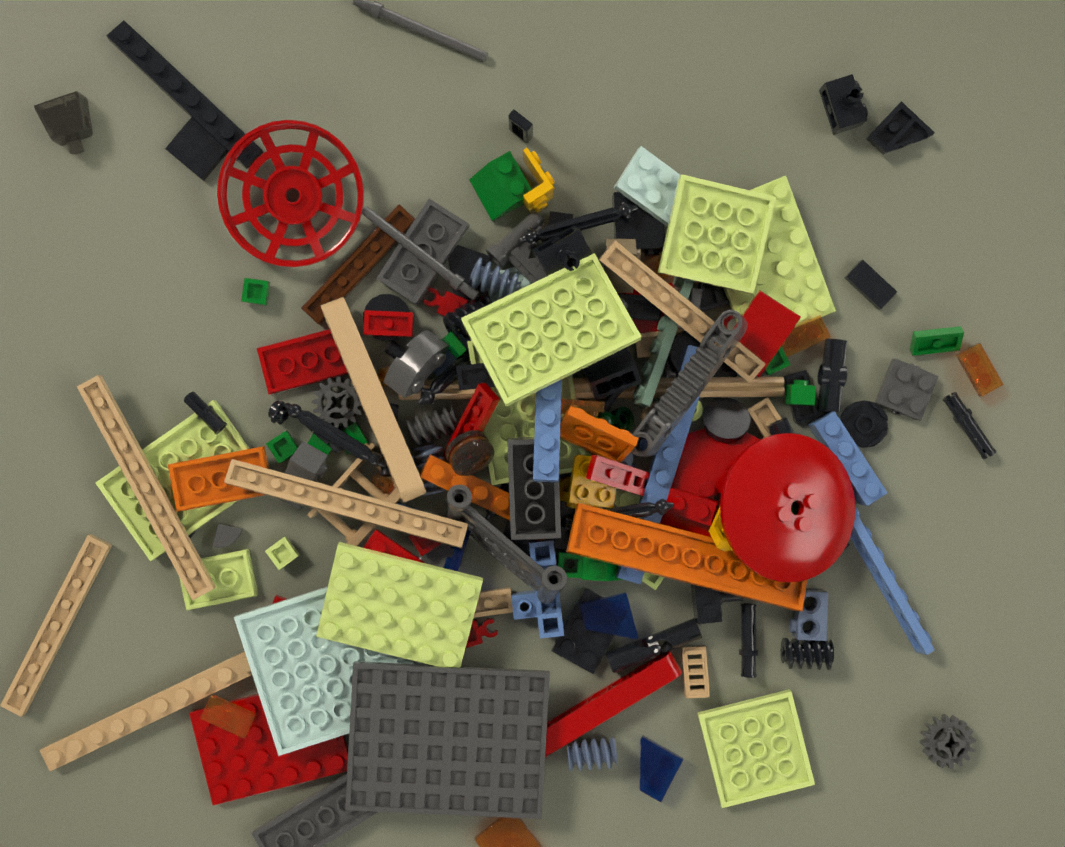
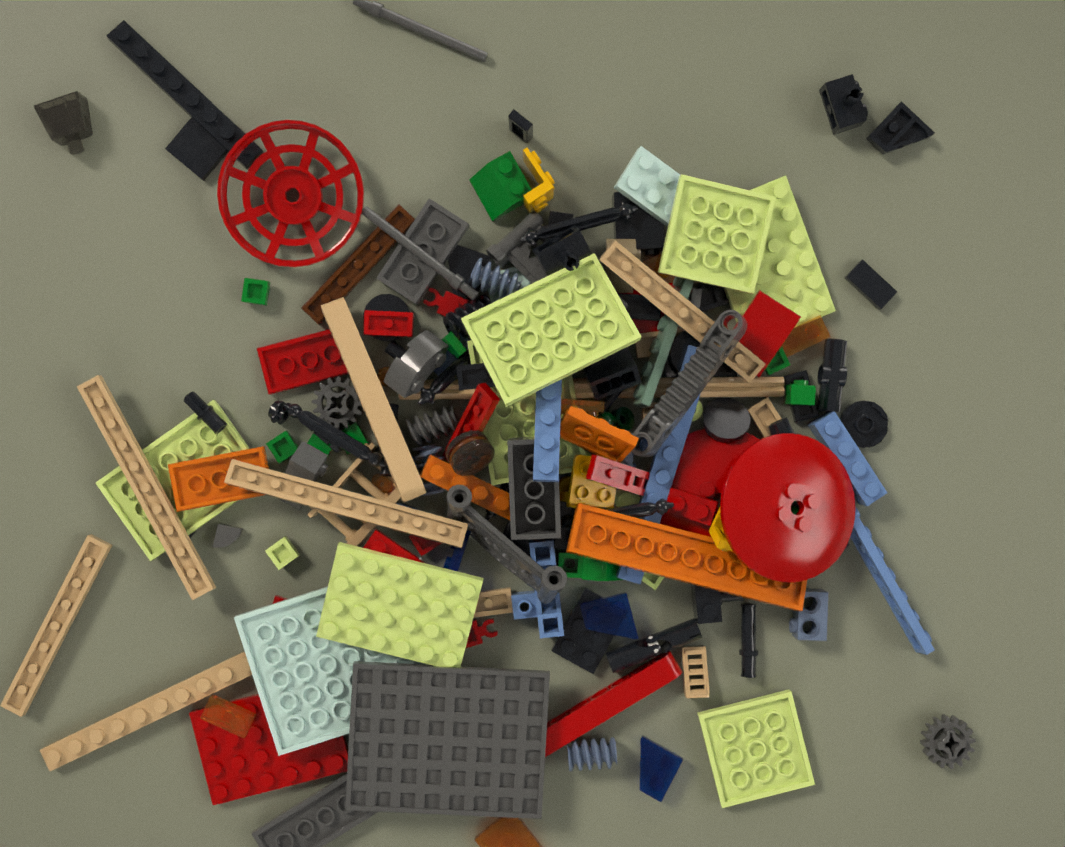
(232, 577): yellowish green tile -> none
(807, 652): black piece -> none
(906, 389): dark grey plate -> none
(936, 340): green plate -> none
(964, 418): black pin -> none
(979, 369): clear orange plate -> none

